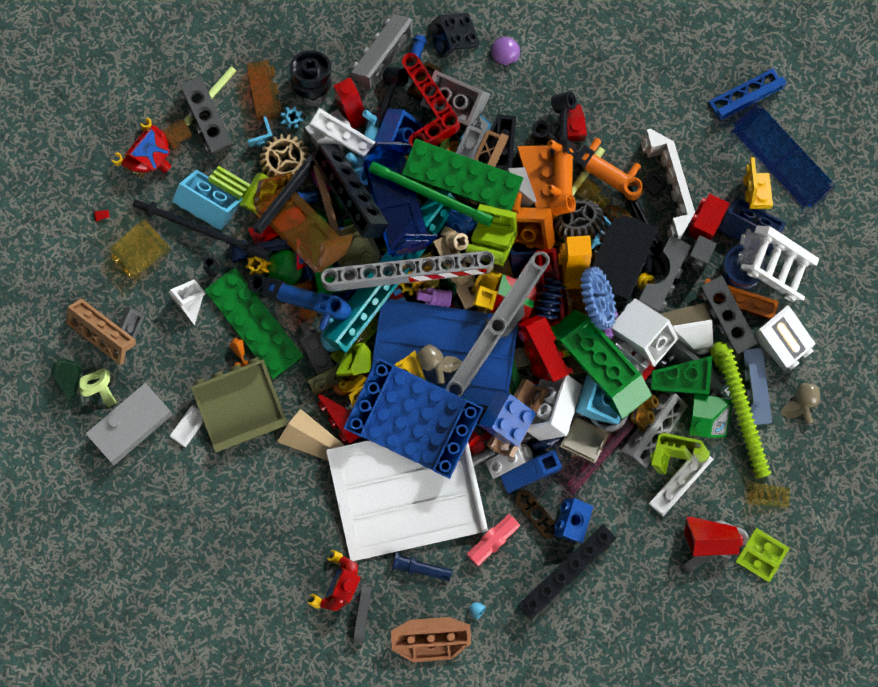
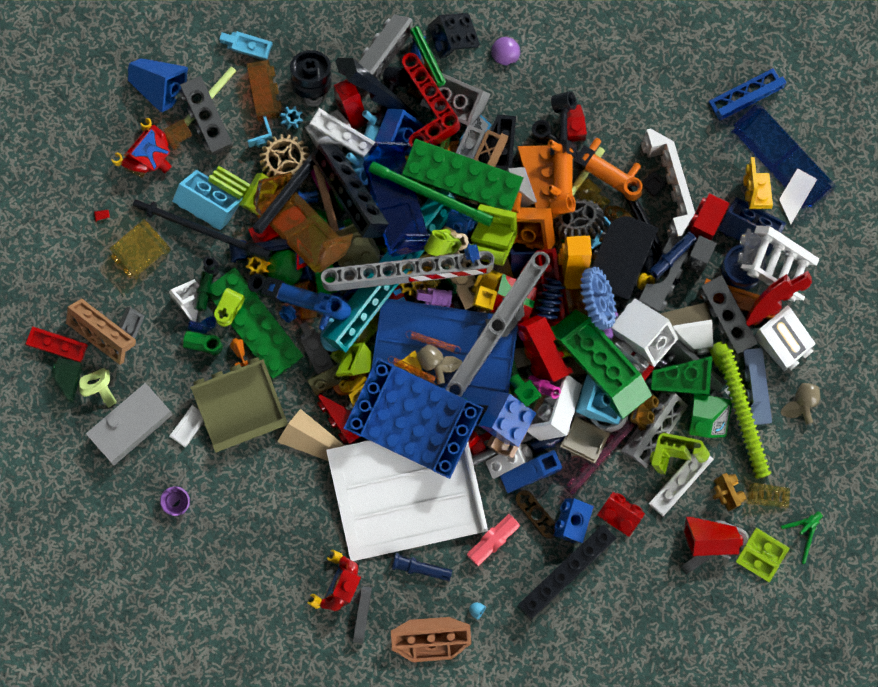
(56, 344): none -> red plate
(157, 81): none -> blue slope
(170, 497): none -> medium lavender hair
(201, 342): none -> green piece
(203, 291): none -> dark green pin
(203, 326): none -> clear blue arm
(230, 304): none -> lime piece
(247, 44): none -> medium azure hinge
(287, 313): none -> blue plate
(364, 79): none -> black wedge
(411, 370): none -> orange piece
(425, 341): none -> piece
(427, 56): none -> green axle
(441, 243): none -> lime piece
(472, 253): none -> blue plate
(525, 392): none -> green bracket
(545, 387): none -> dark pink pin
(621, 513): none -> red bracket
(666, 261): none -> dark blue pin
(727, 493): none -> pearl gold hips
(770, 299): none -> red slope
(796, 193): none -> white sticker
(809, 524): none -> green plant

